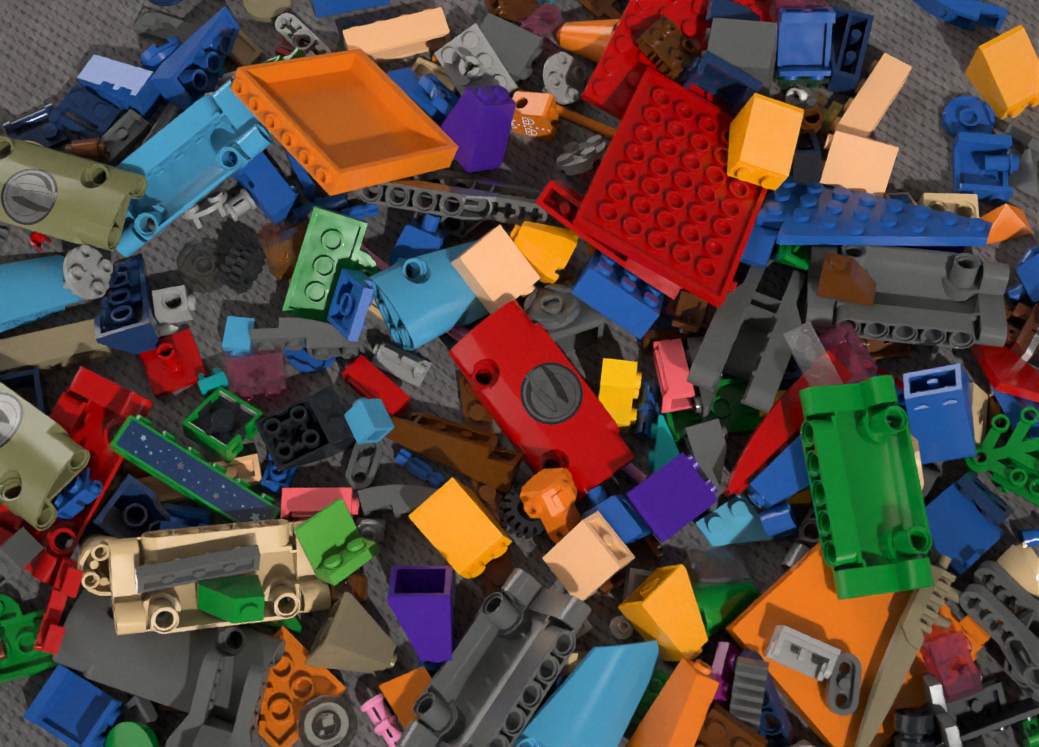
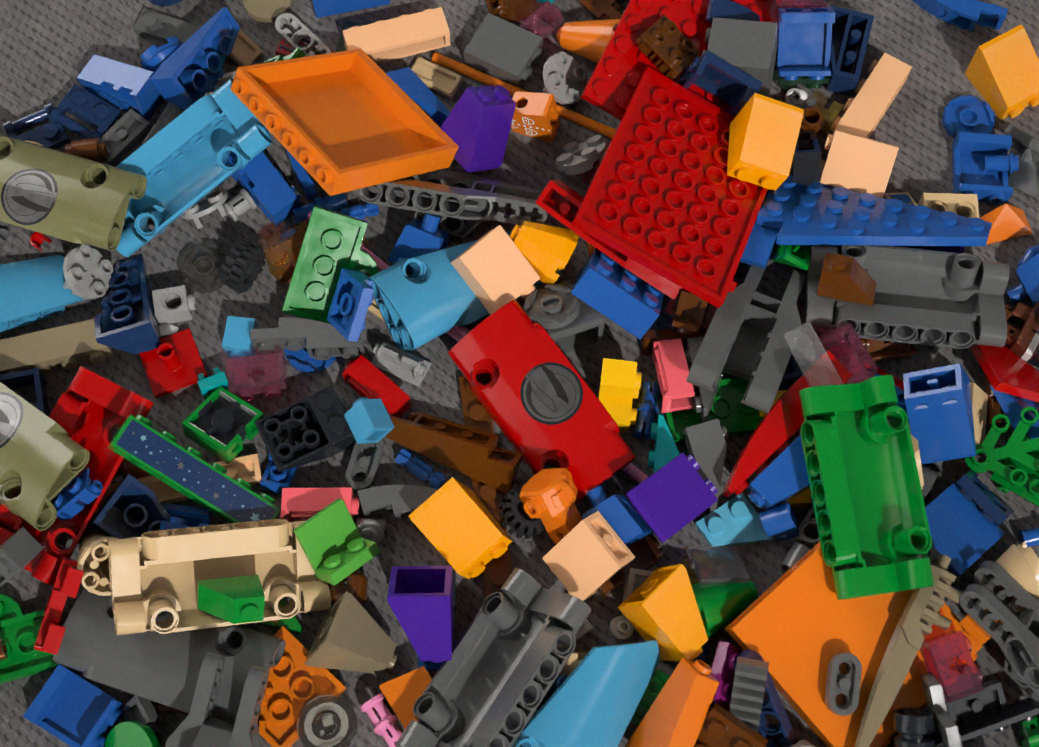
(188, 570): dark grey plate -> none
(440, 94): blue tile -> none
(474, 62): light grey plate -> none
(802, 653): light grey hinge -> none

